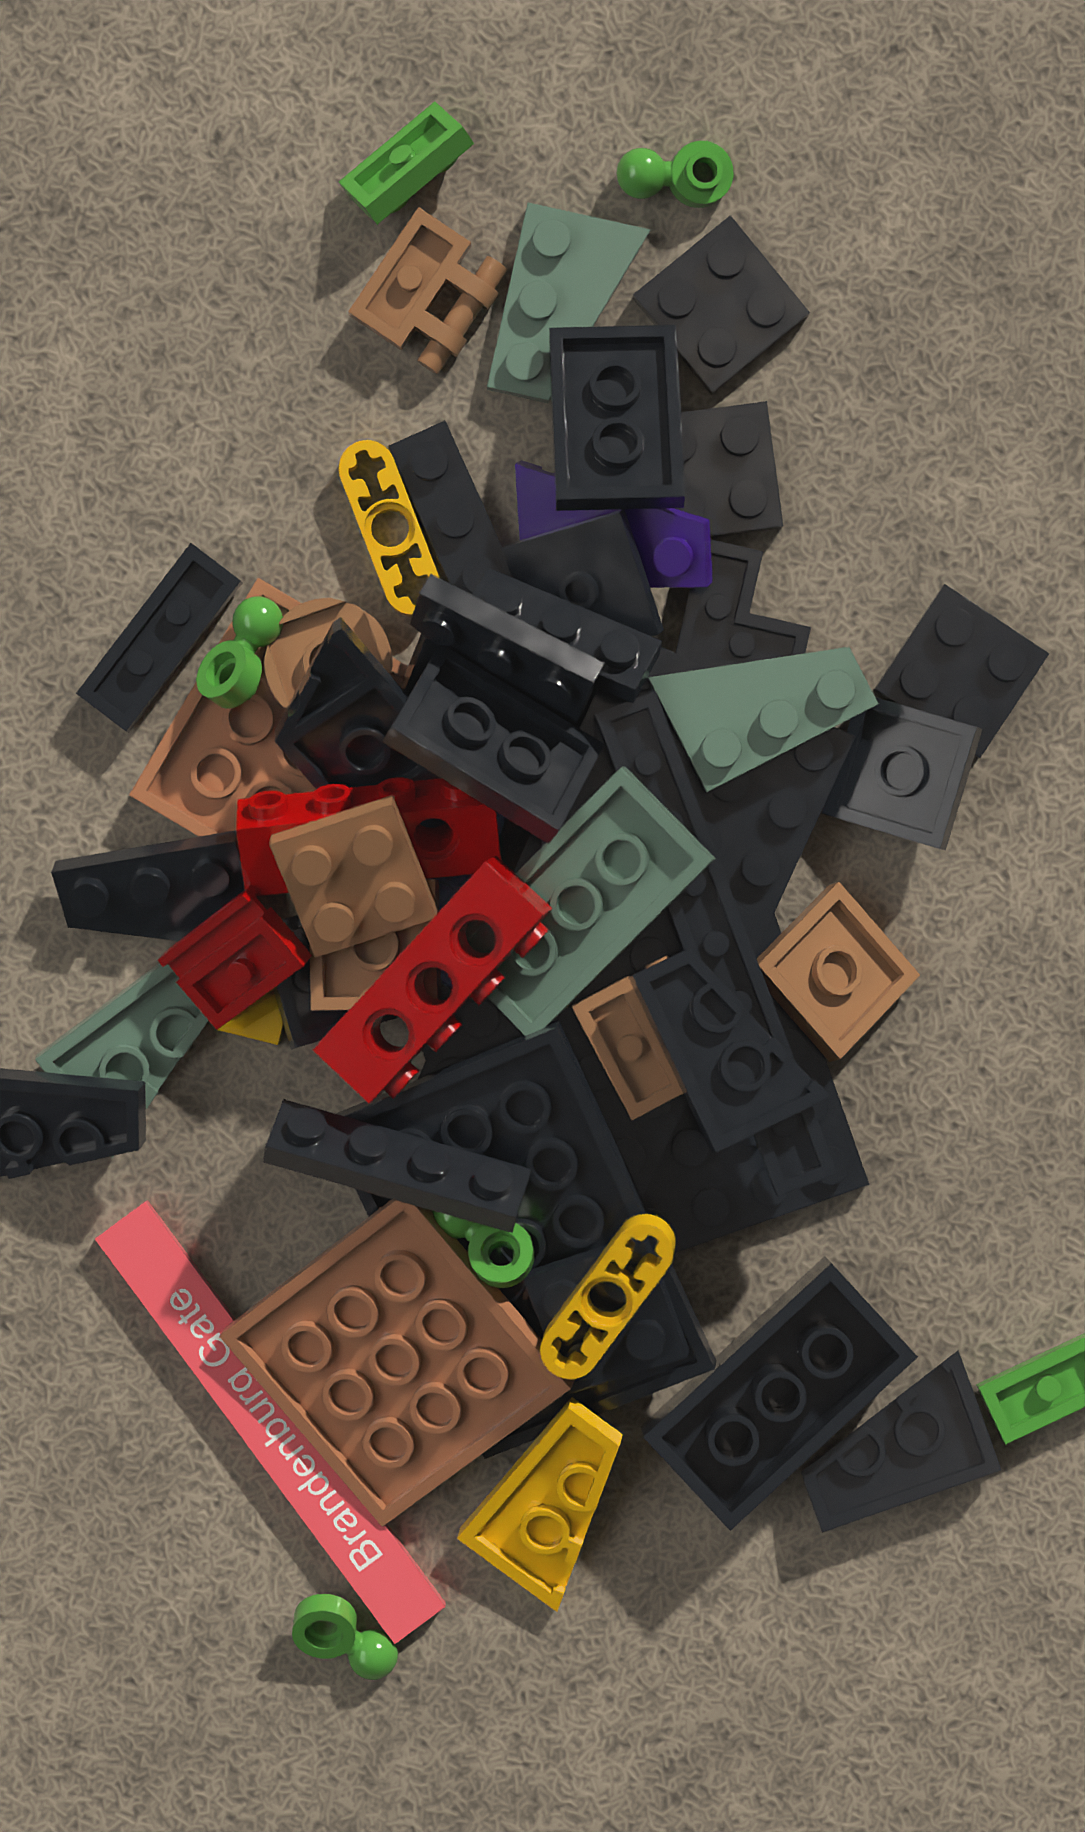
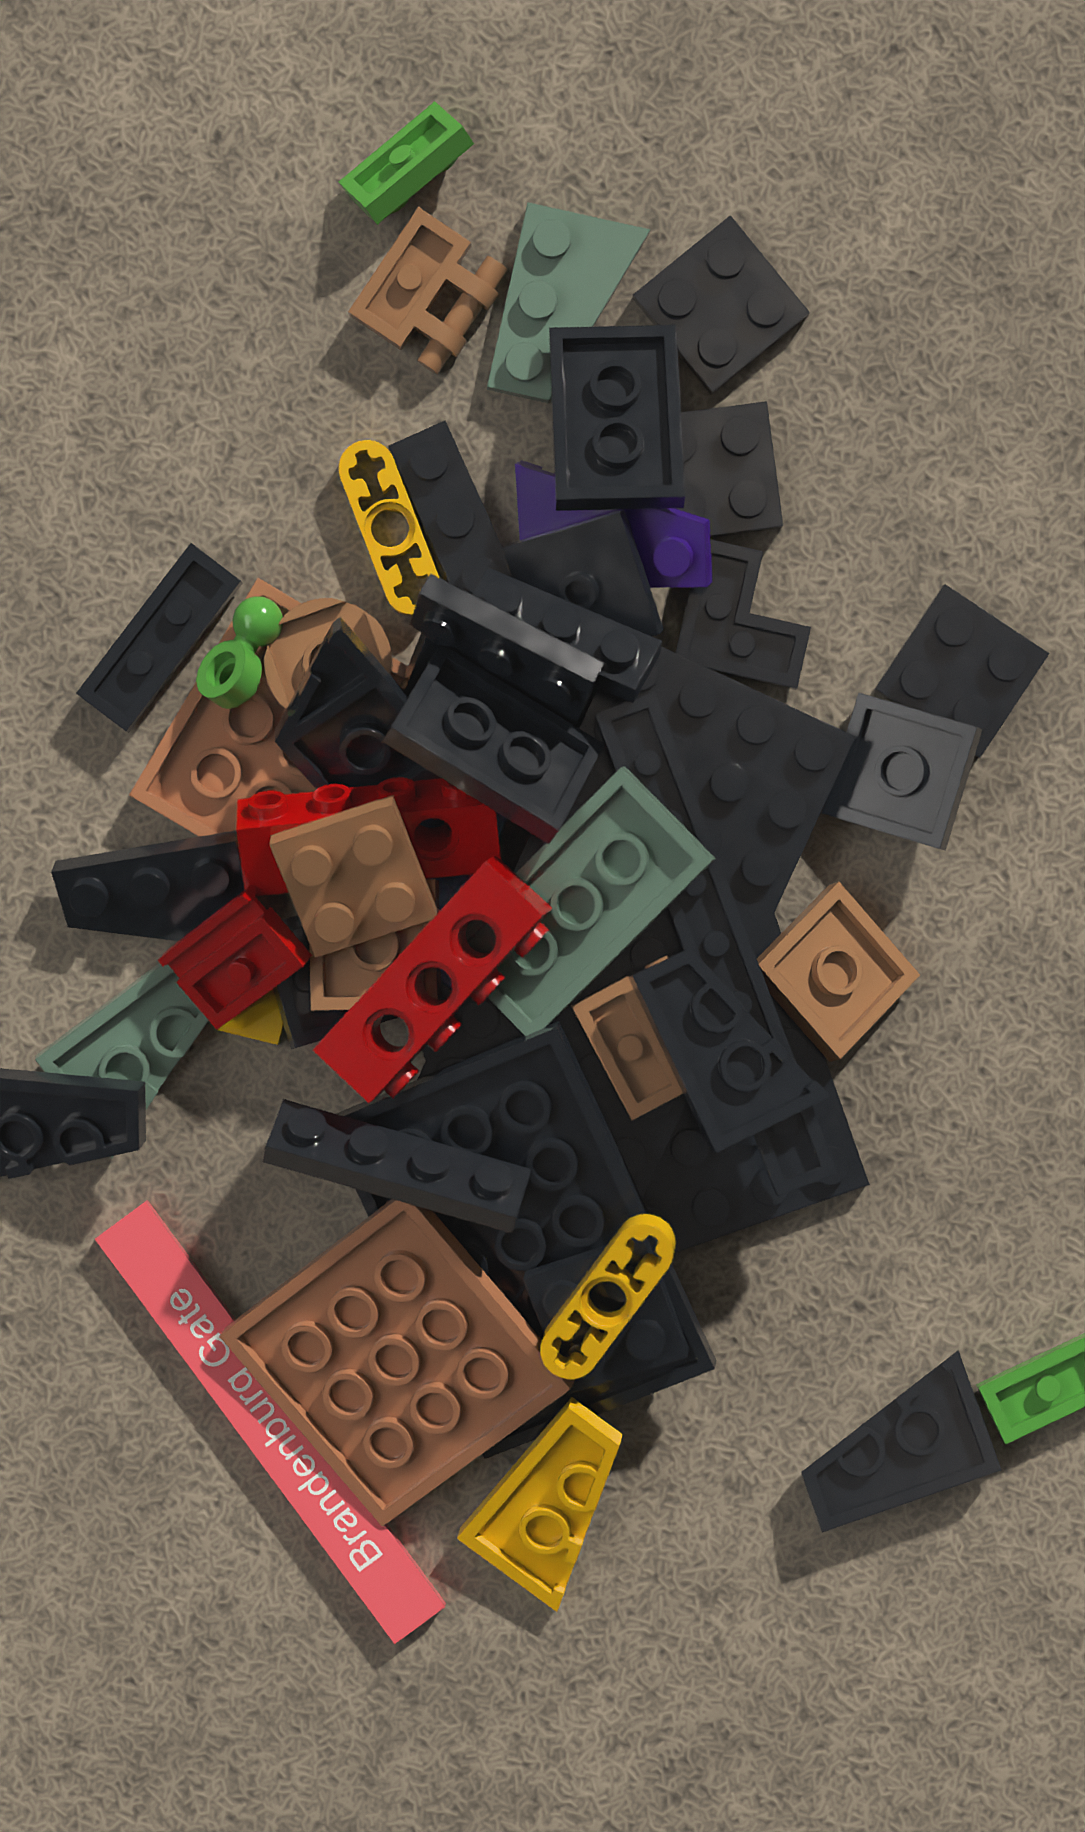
(327, 1629): bright green plate -> none
(484, 1241): bright green plate -> none
(644, 173): bright green plate -> none
(759, 709): sand green wing -> none
(777, 1393): black brick -> none

